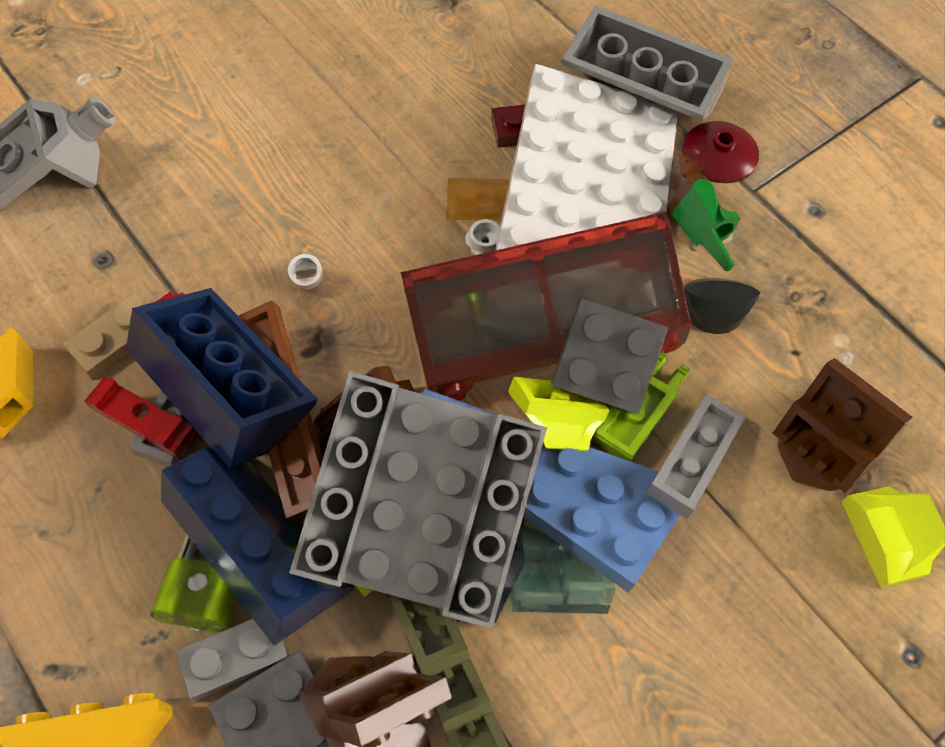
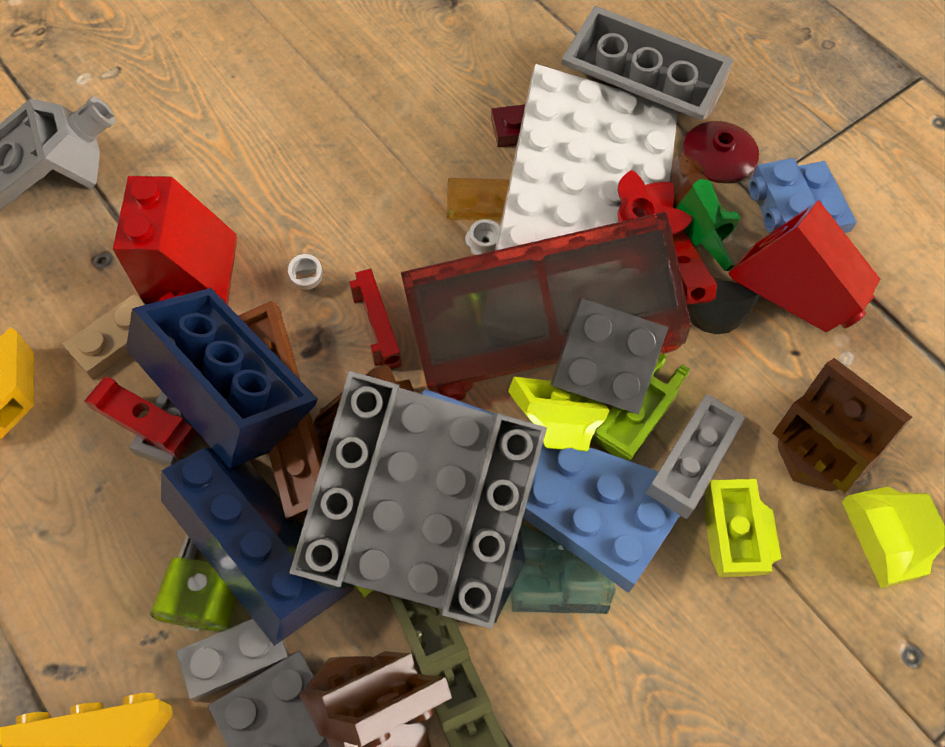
(172, 241): none -> red slope
(386, 348): none -> red piece
(649, 199): none -> red plate
(696, 278): none -> red piece
(740, 529): none -> neon yellow slope
(788, 189): none -> medium blue plate
(810, 270): none -> red slope

